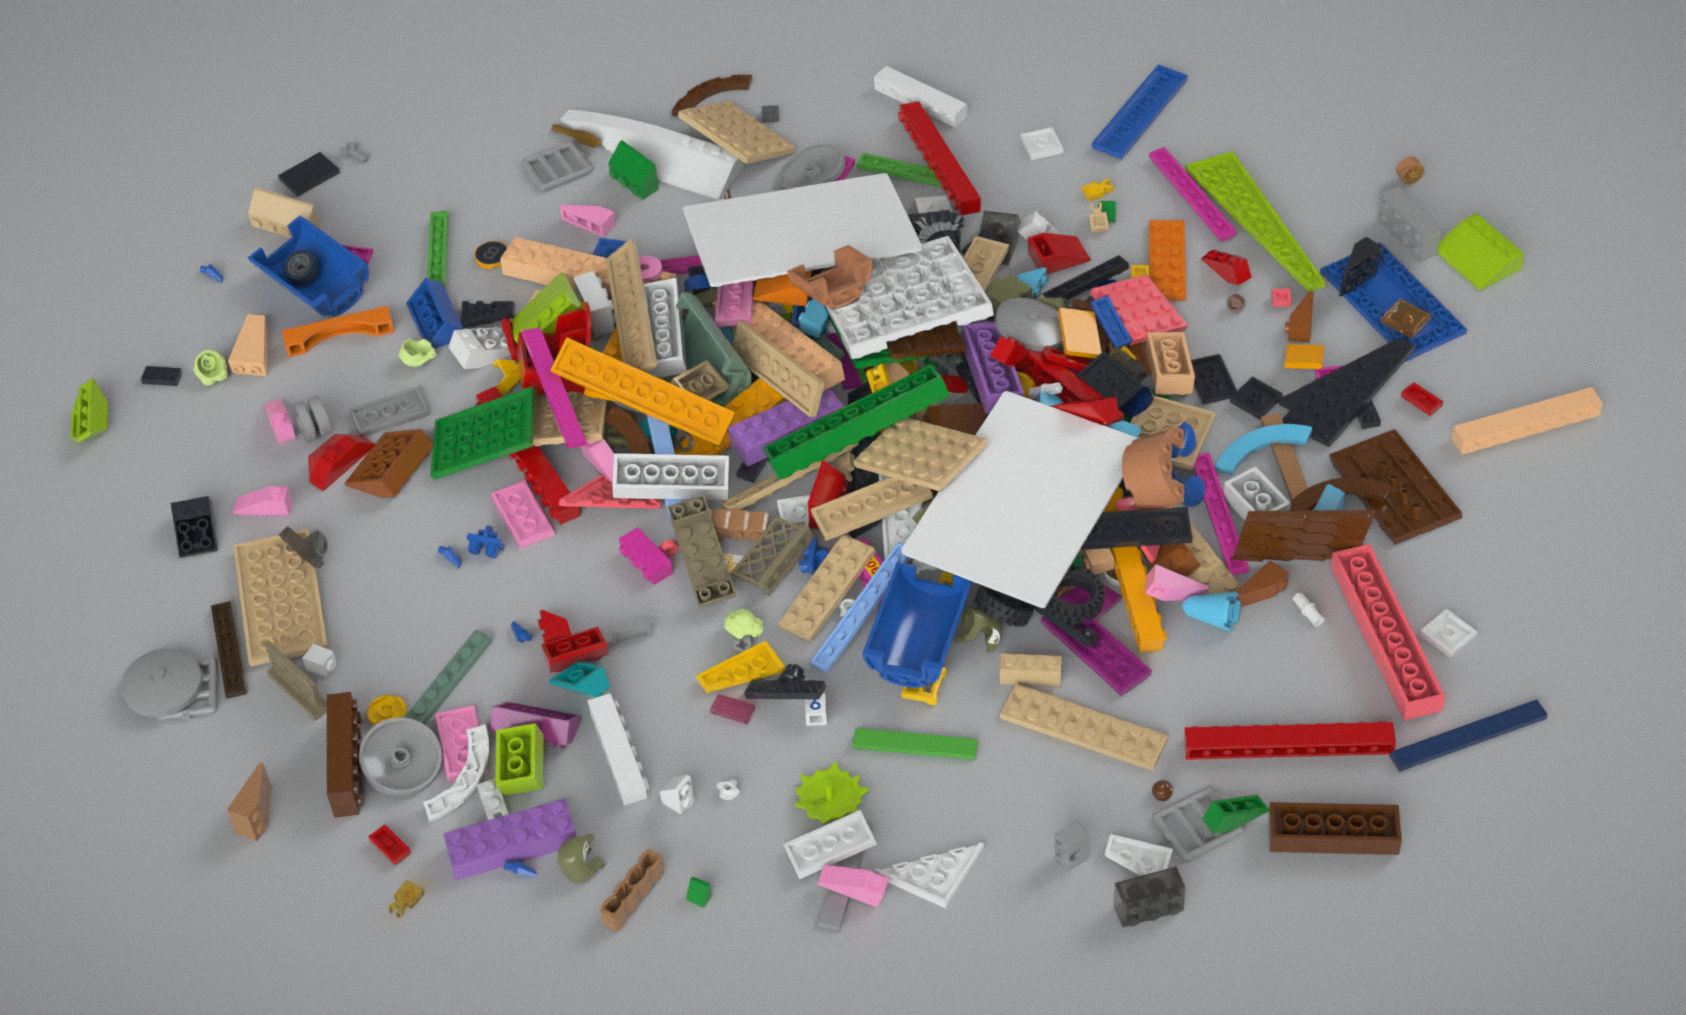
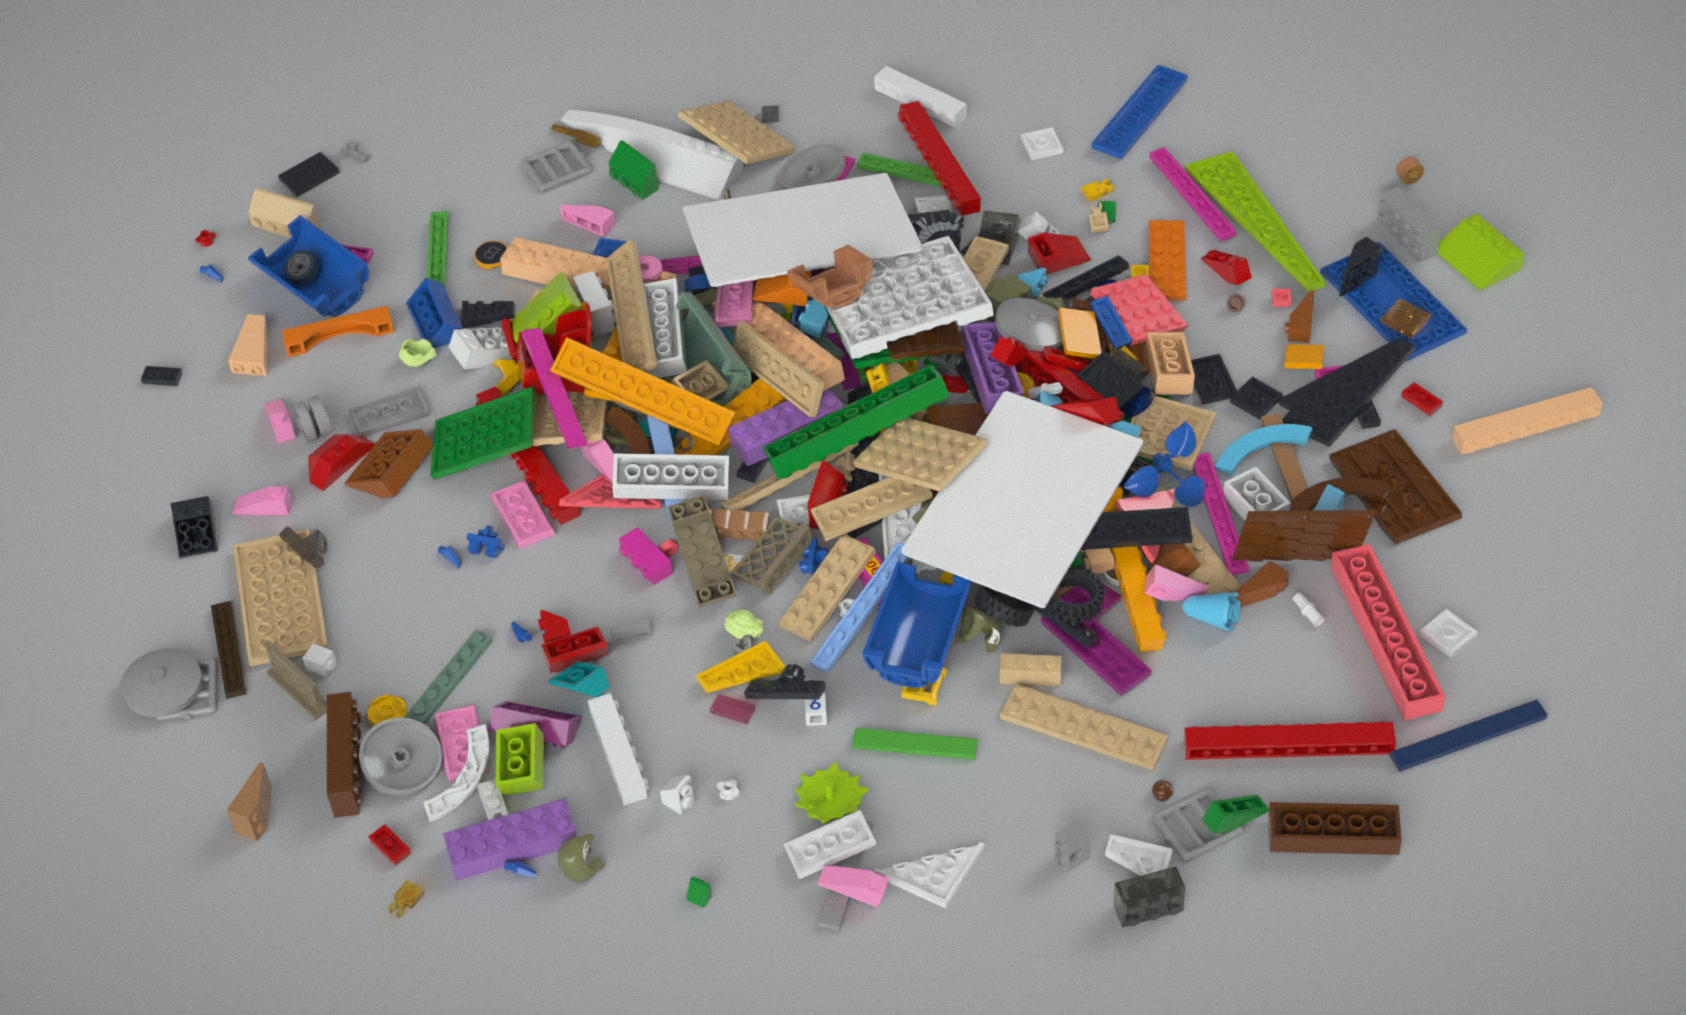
(88, 412): lime wedge -> none
(205, 238): none -> red plate
(212, 371): yellowish green hair -> none
(630, 891): medium nougat brick -> none
(710, 88): reddish brown tile -> none
(1149, 470): nougat cylinder -> none

